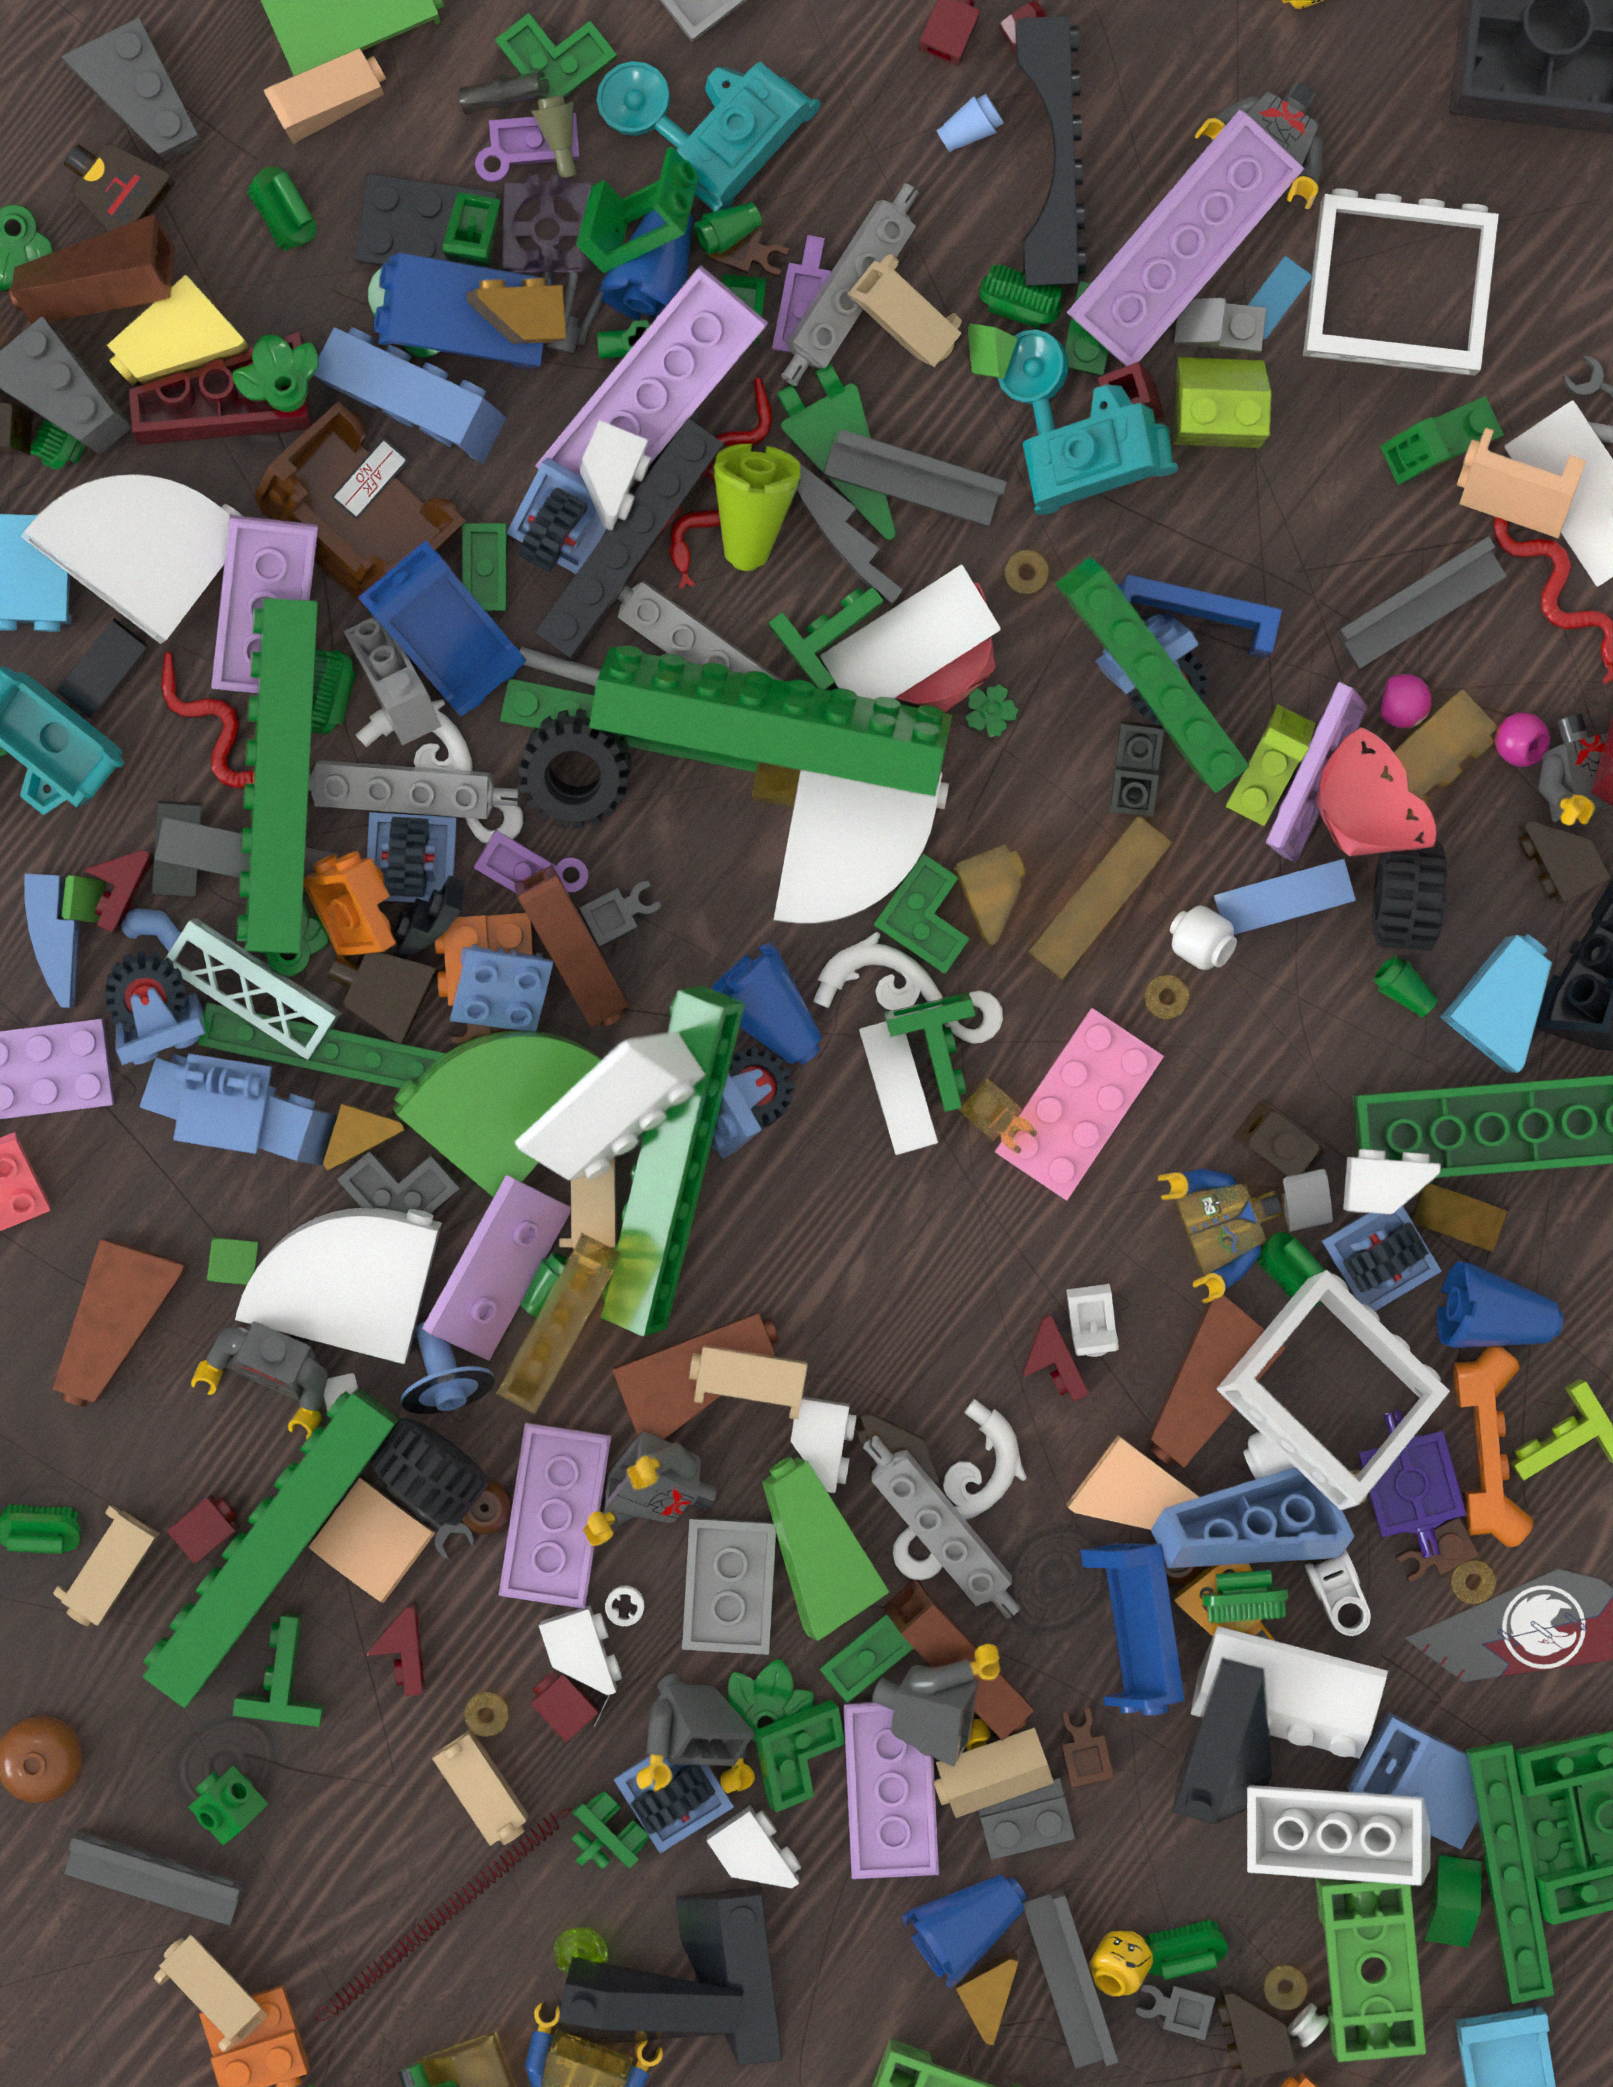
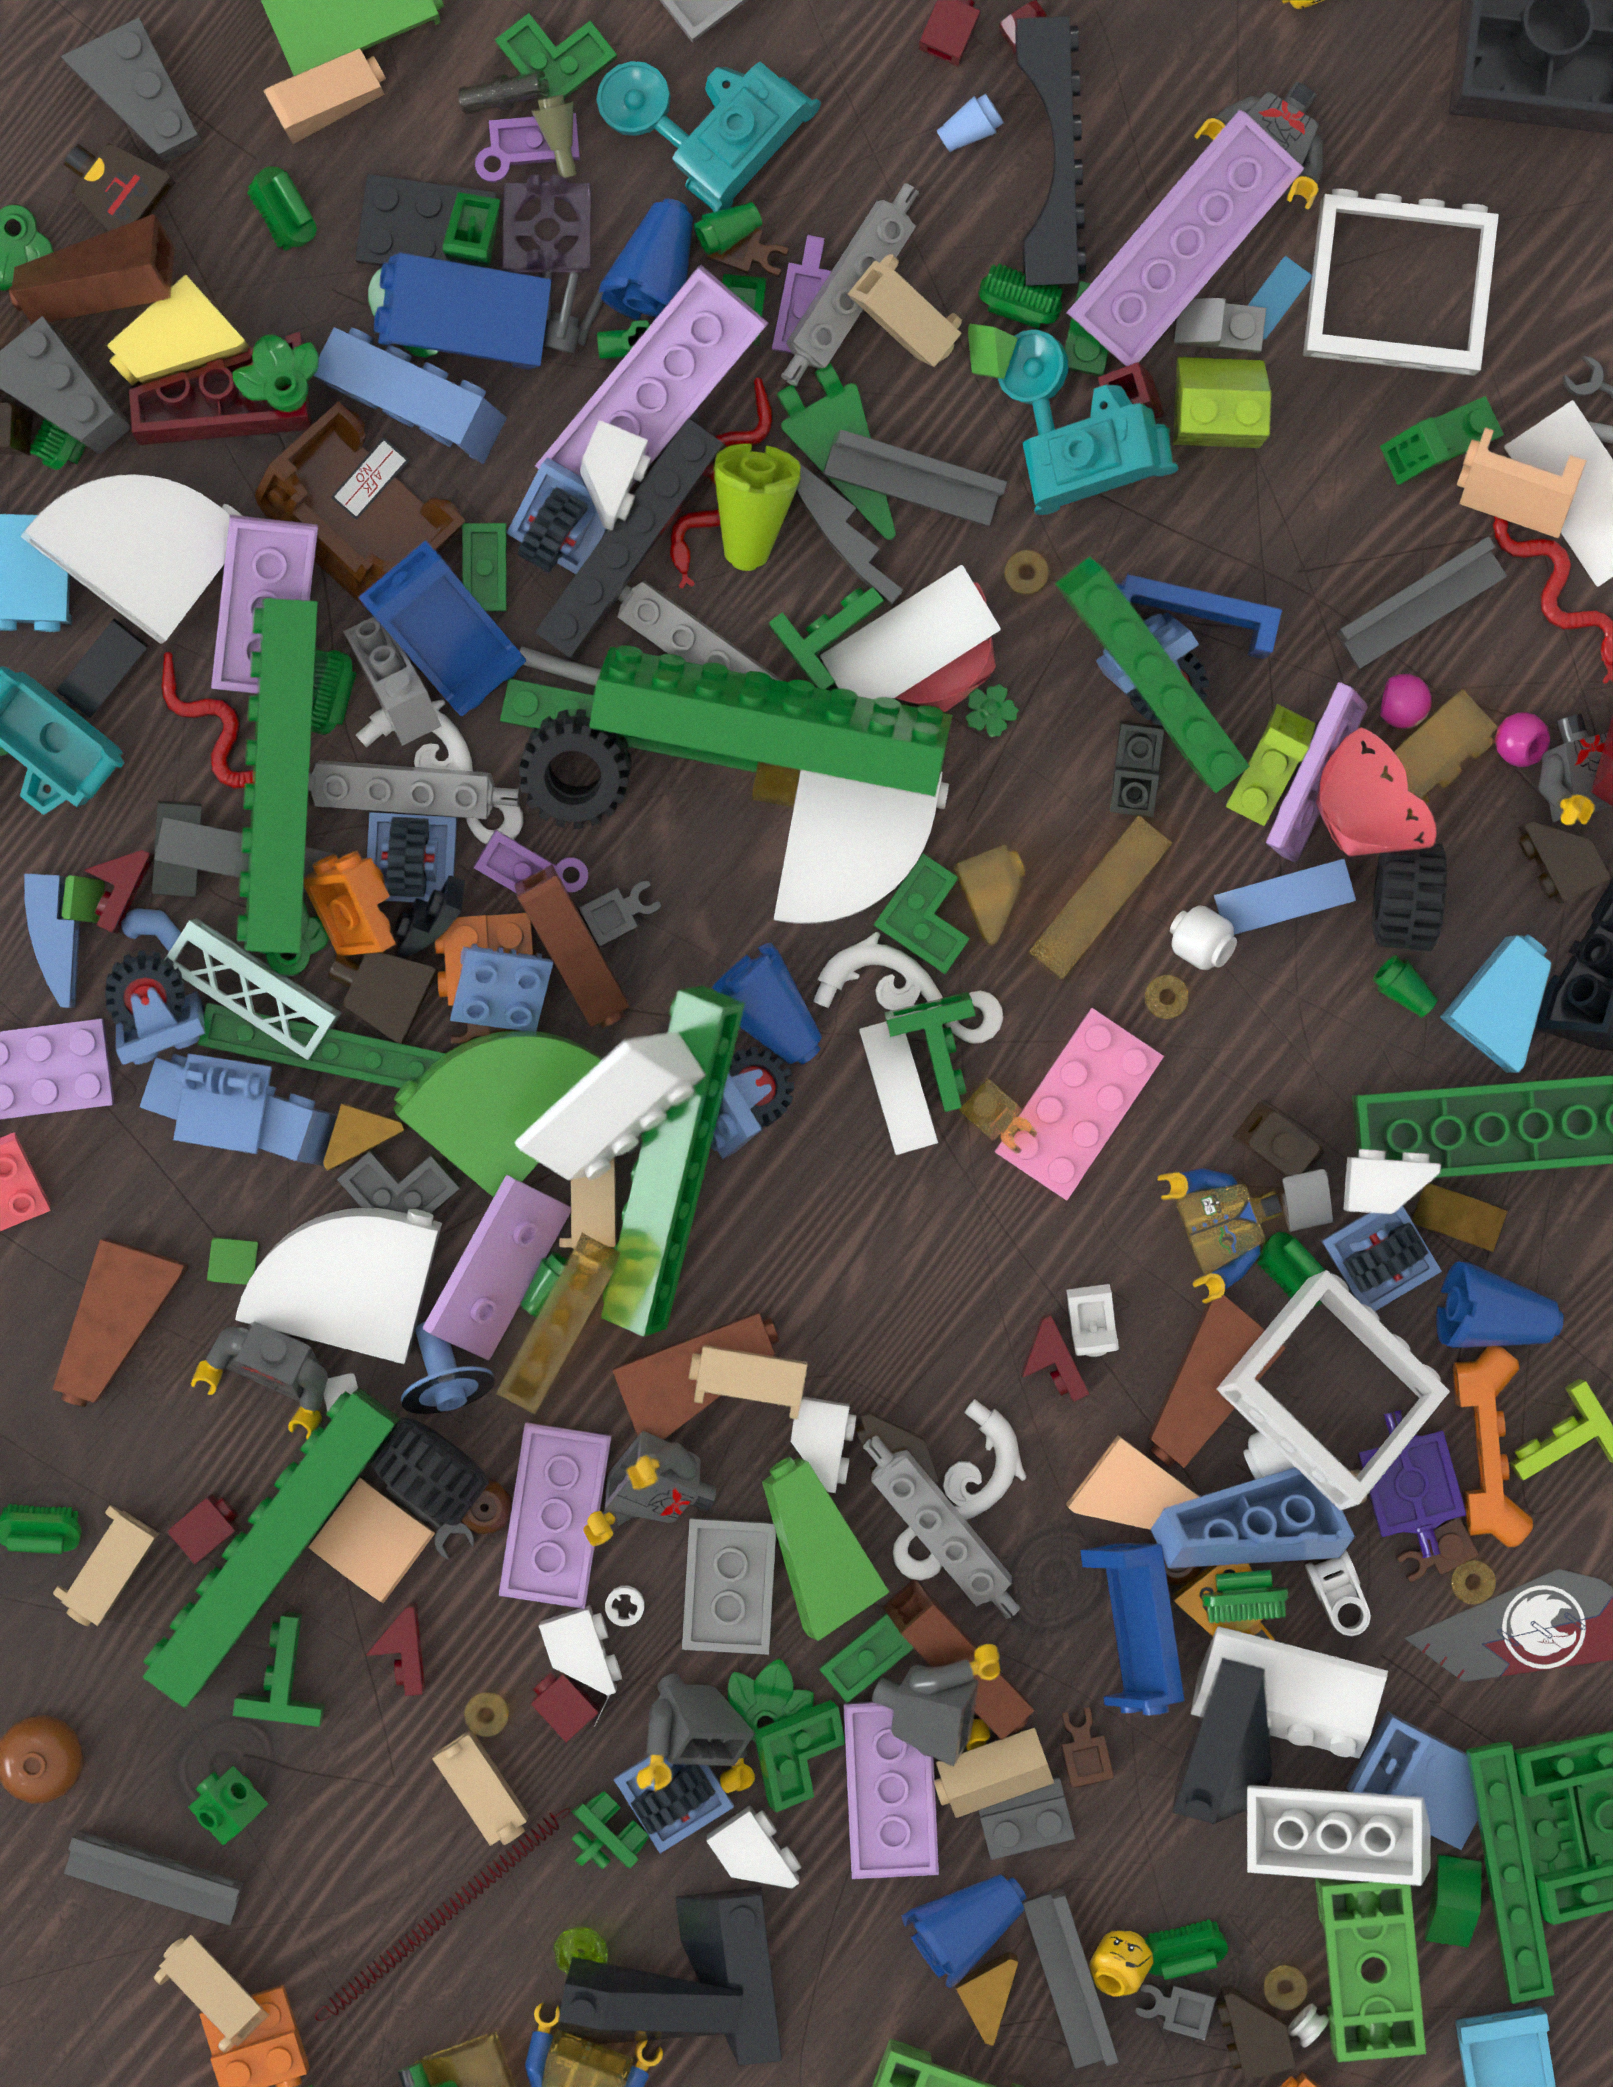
(522, 313): pearl gold slope -> none
(609, 214): green panel -> none

